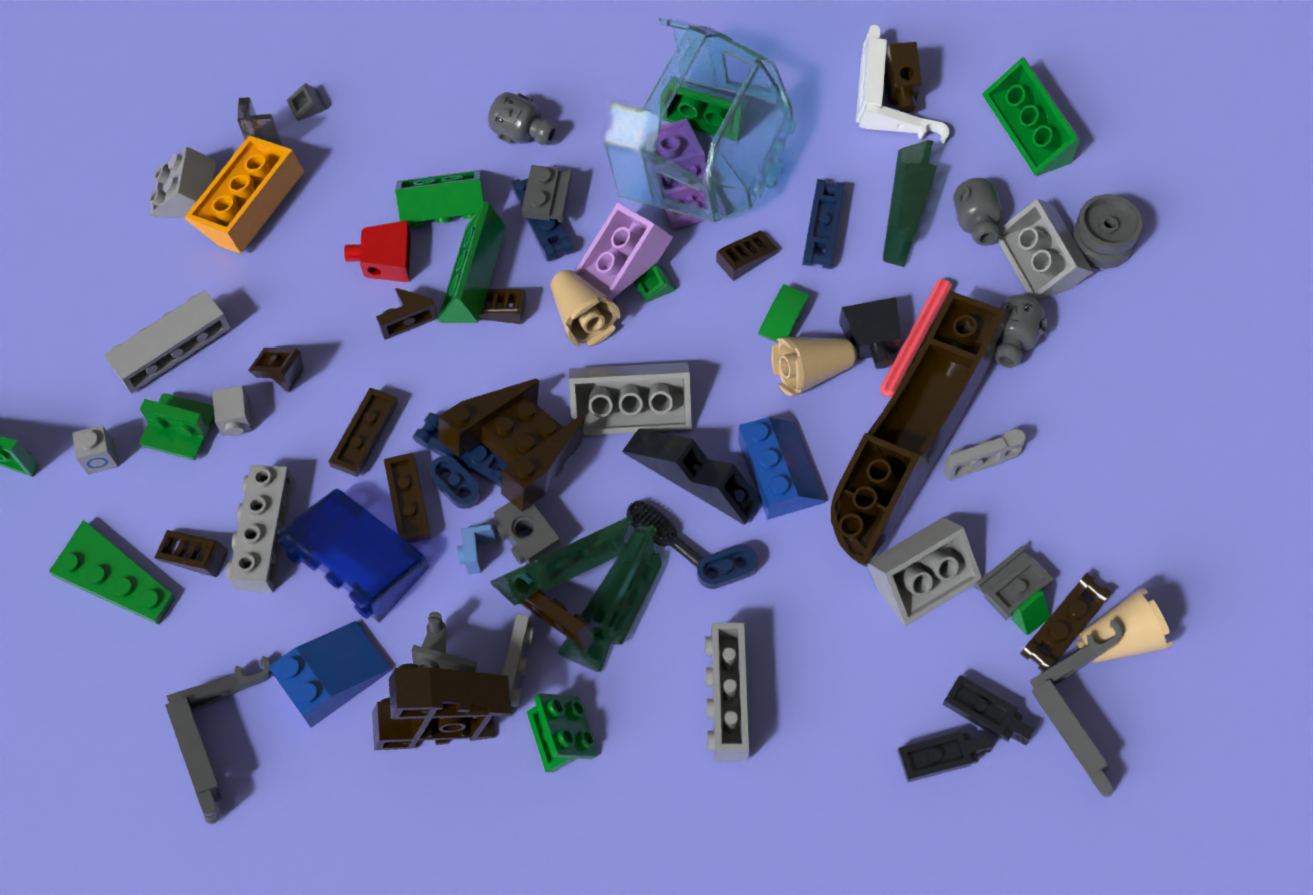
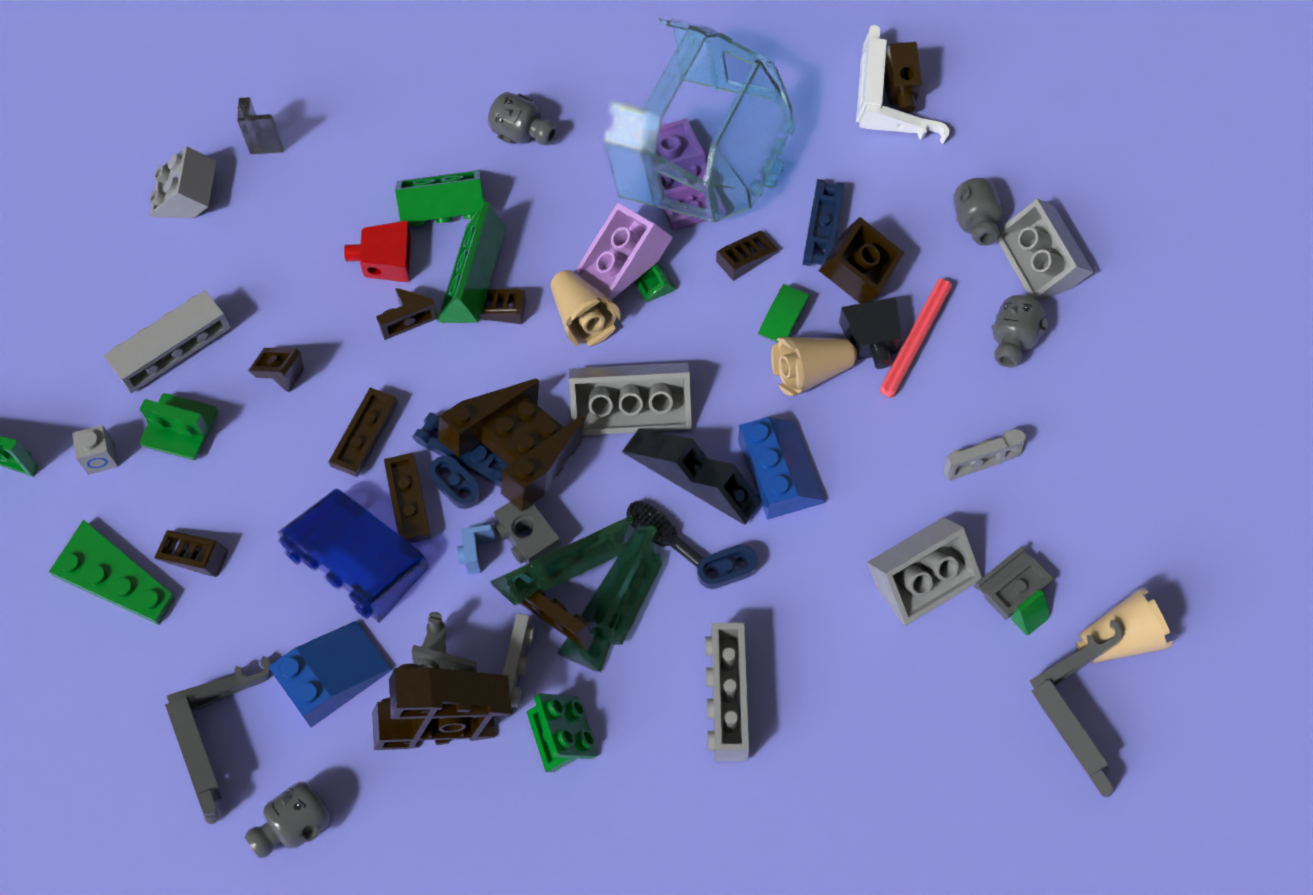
(232, 411): light grey brick -> none
(245, 193): light orange slope -> none
(259, 518): light grey brick -> none
(291, 818): none -> dark grey piece
(306, 102): dark grey slope -> none
(543, 230): dark blue plate -> none
(546, 193): dark grey plate -> none
(701, 106): green slope -> none
(861, 261): none -> dark brown brick
(909, 196): clear green wedge -> none
(914, 425): dark brown slope -> none
(942, 755): black hinge -> none
(987, 711): black hinge -> none
(1032, 119): green slope -> none
(1066, 623): dark brown plate -> none
(1107, 230): dark grey wheel -> none

